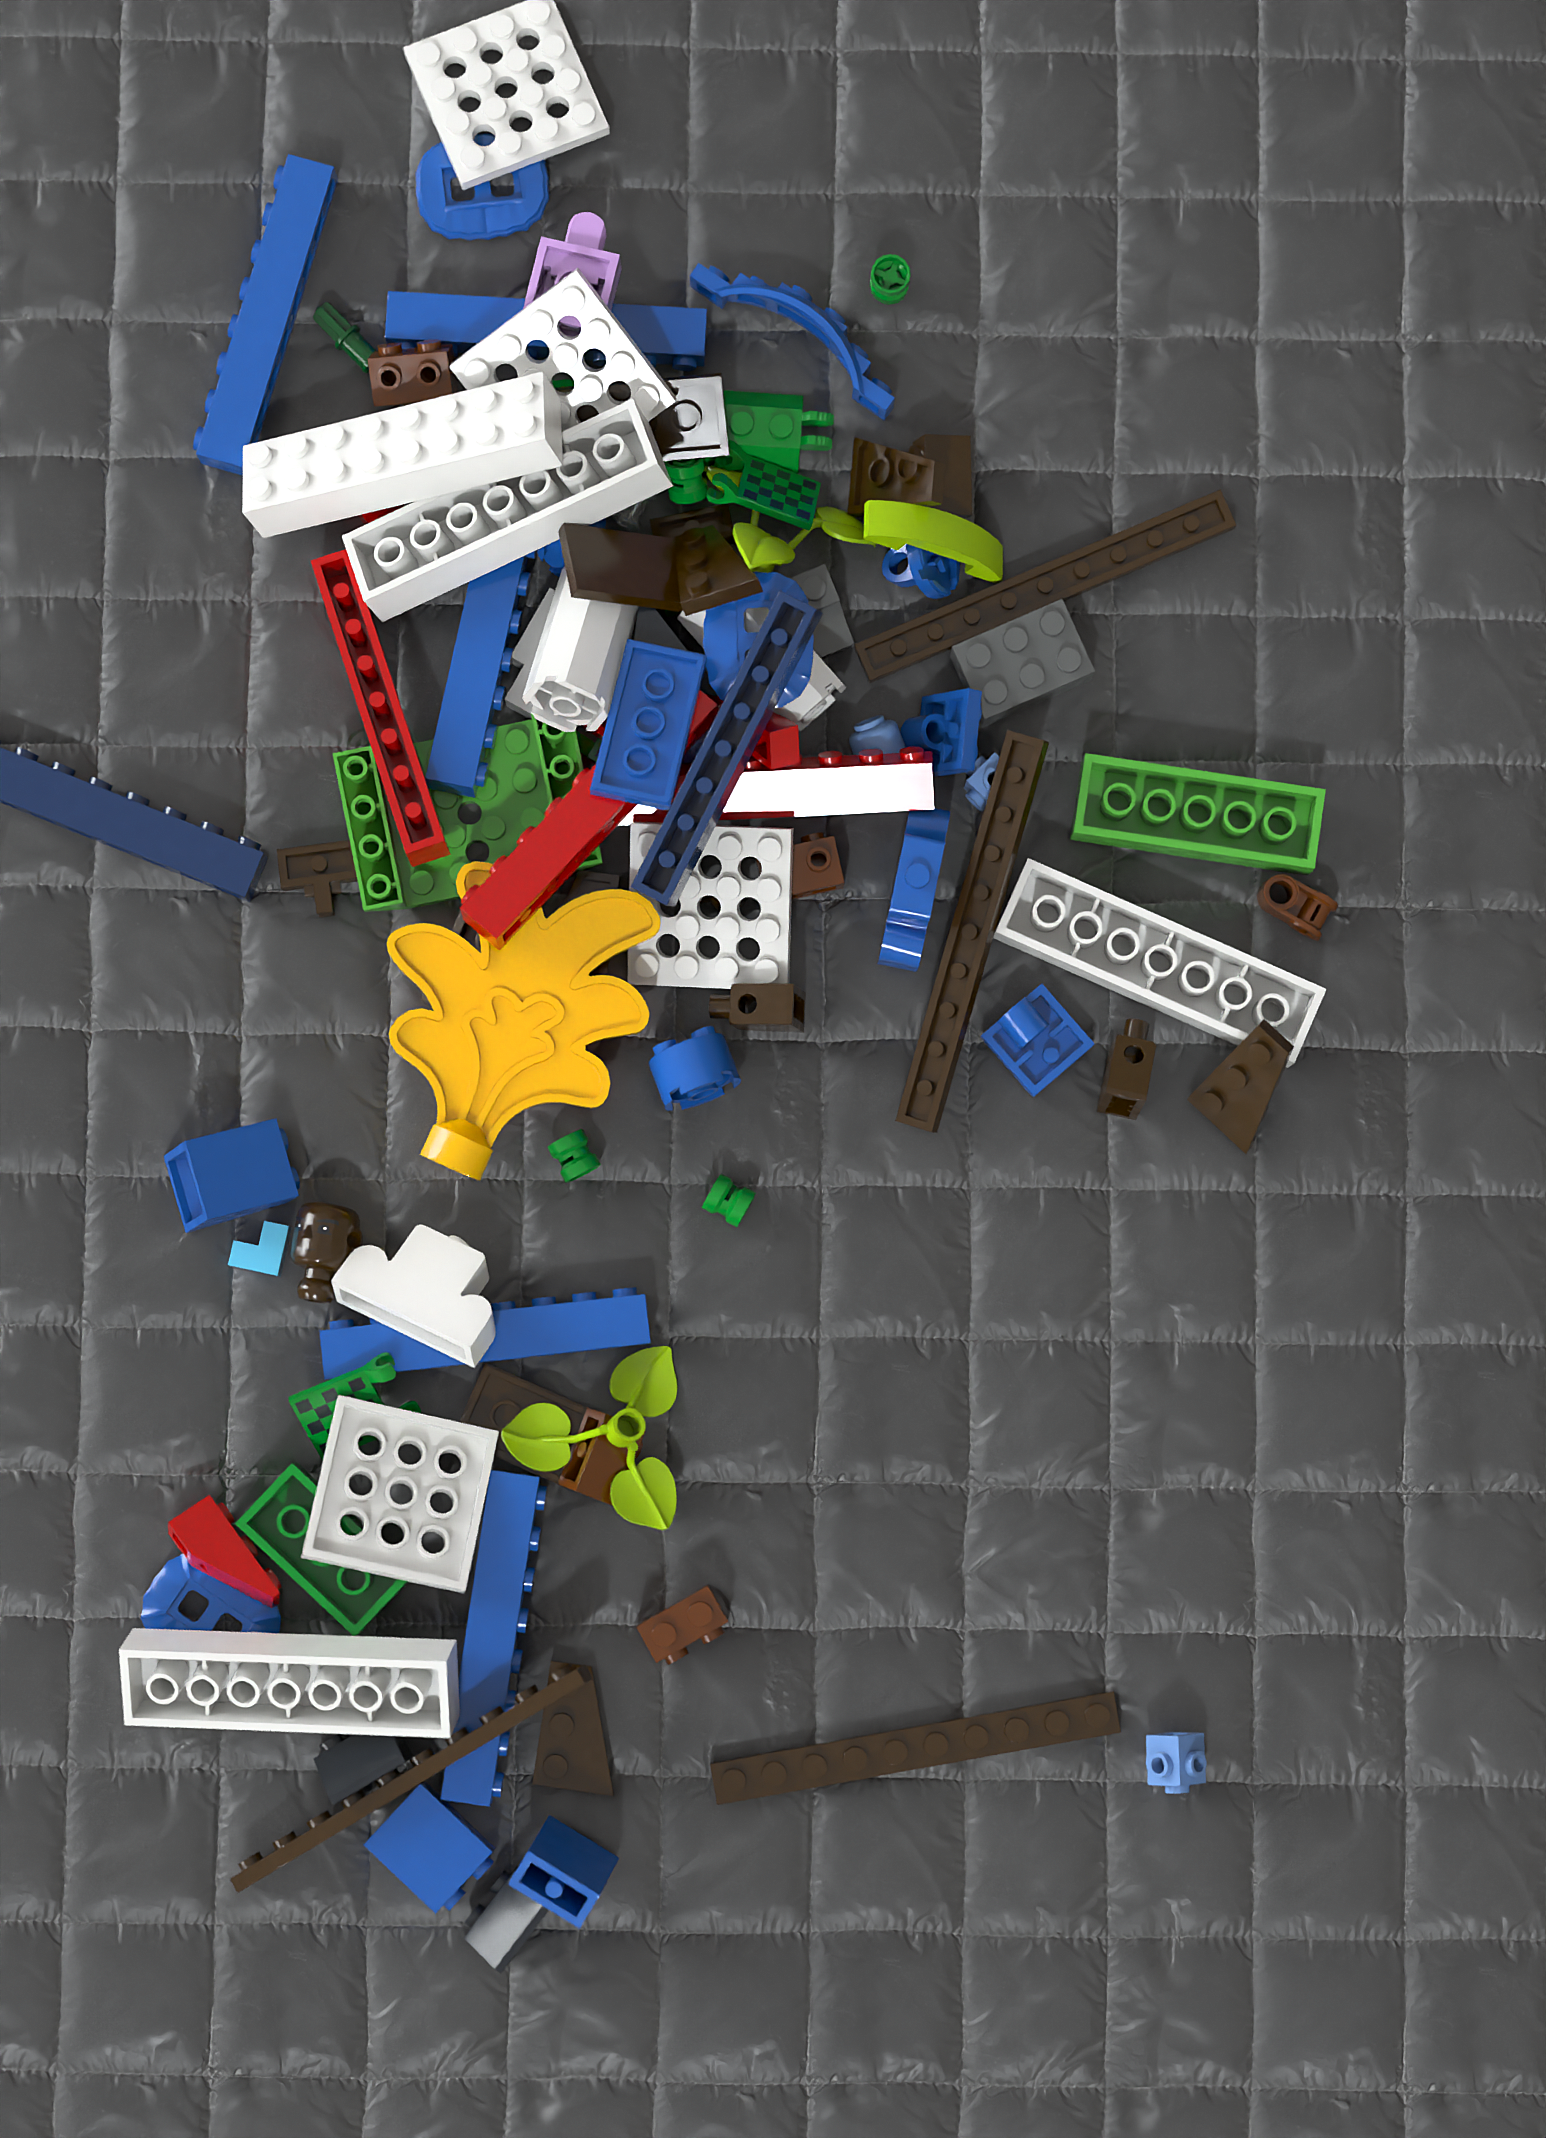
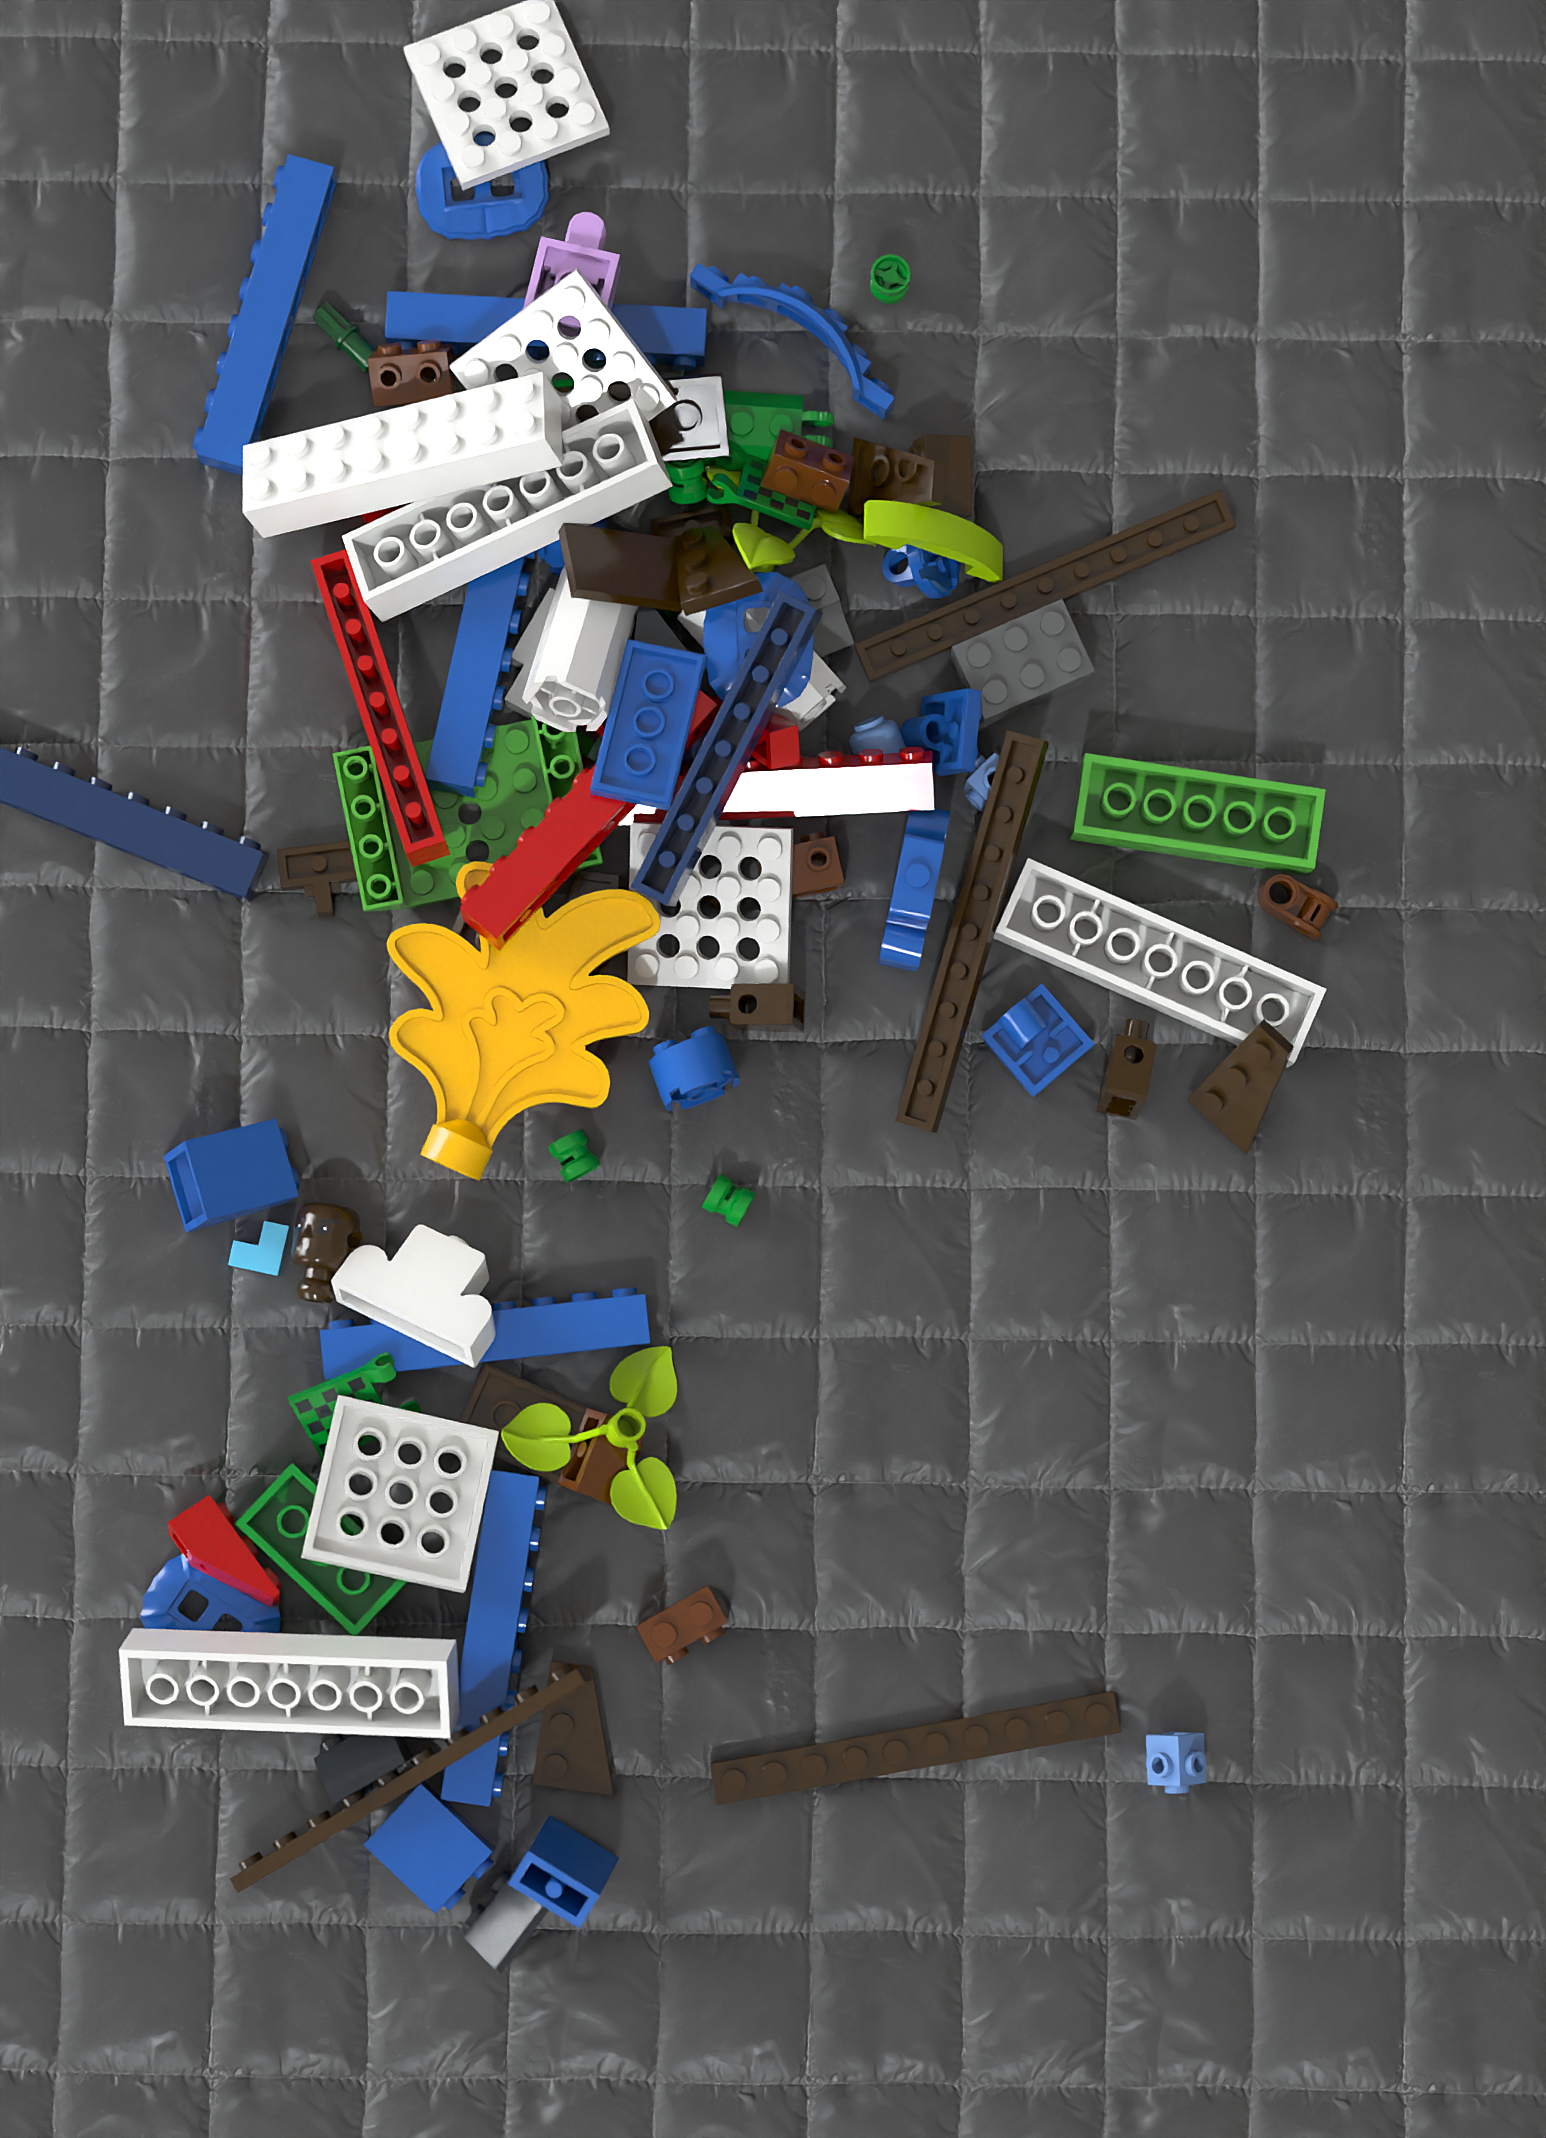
(808, 471): none -> reddish brown brick

